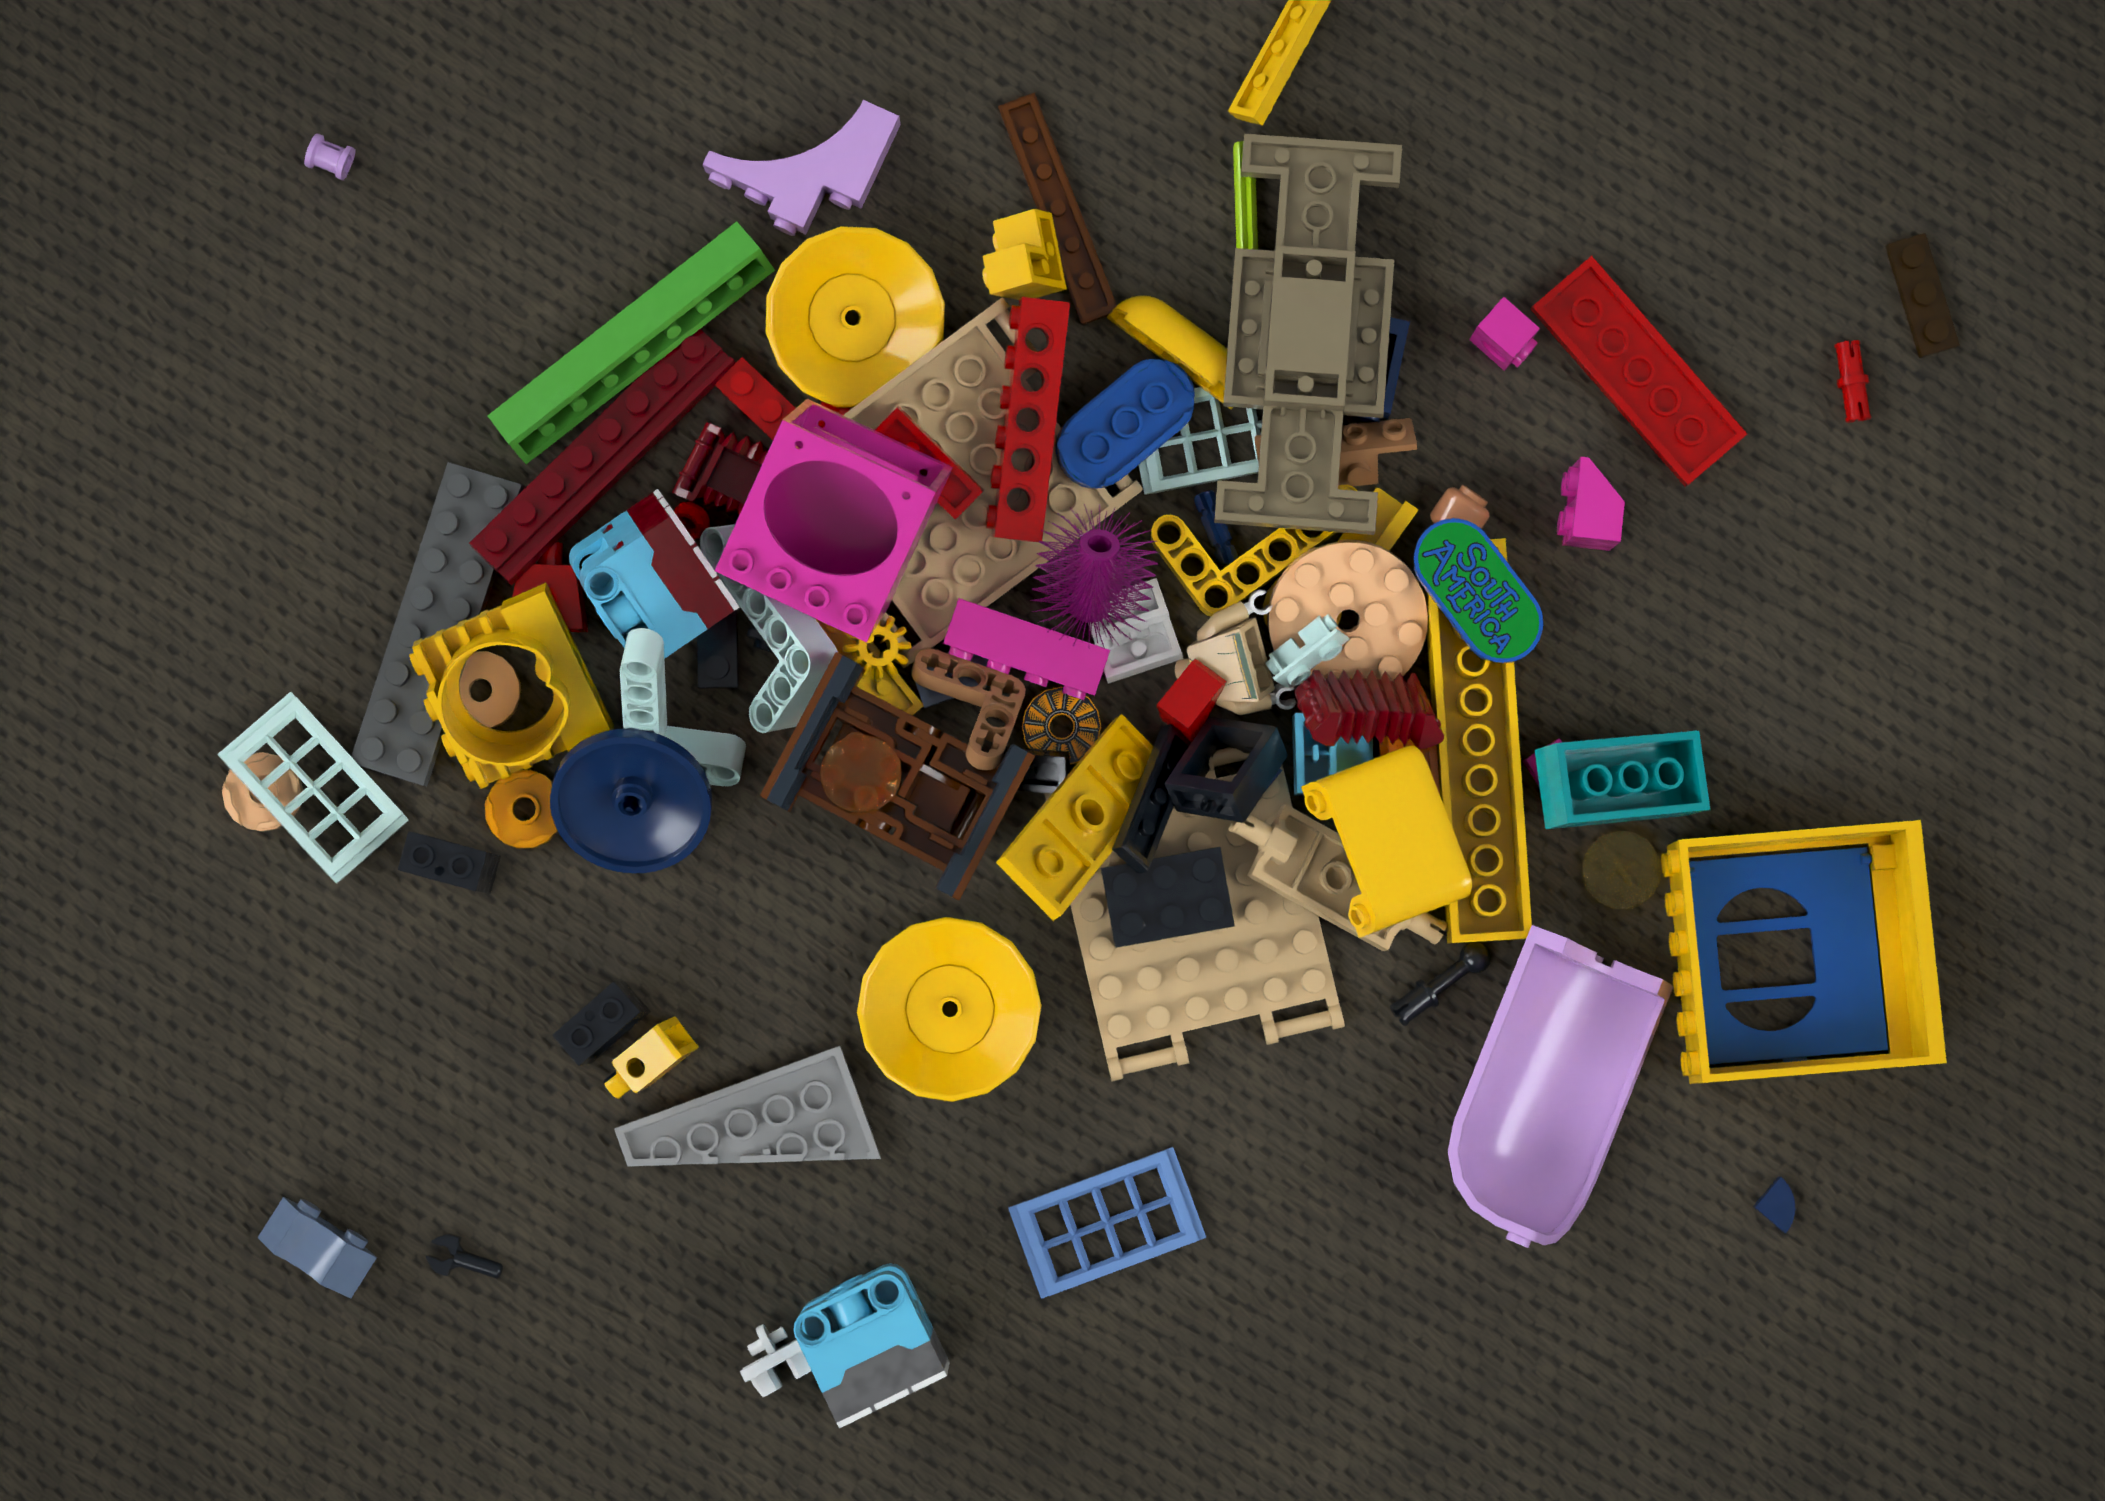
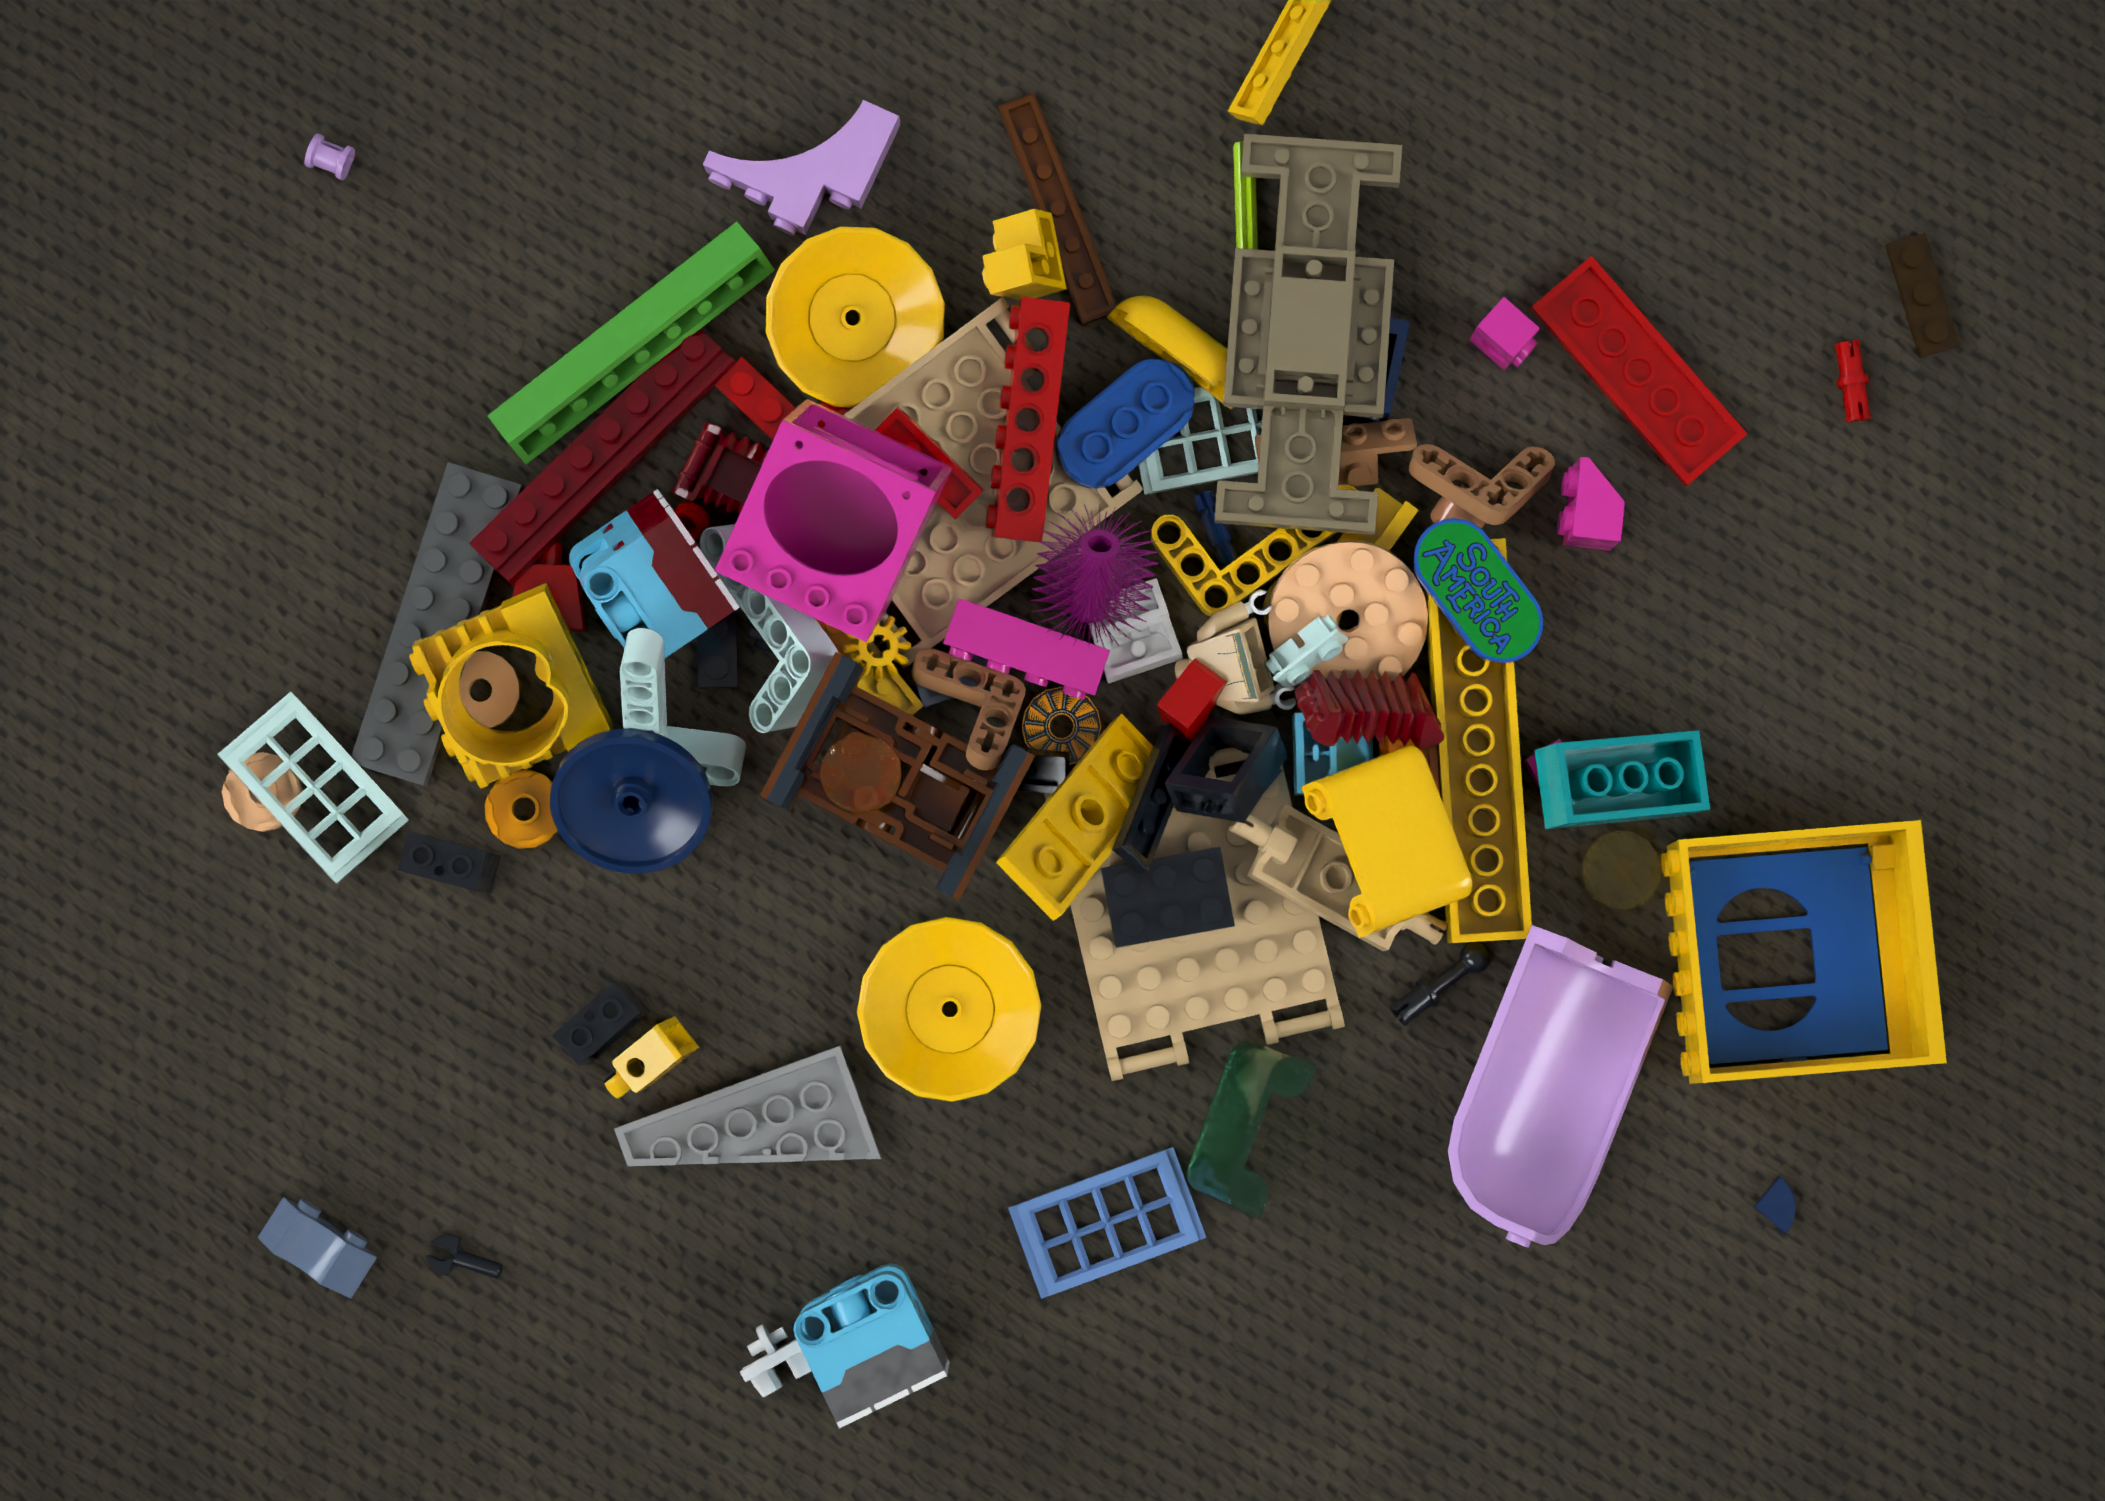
(1233, 1122): none -> clear green windscreen
(1431, 463): none -> medium nougat beam

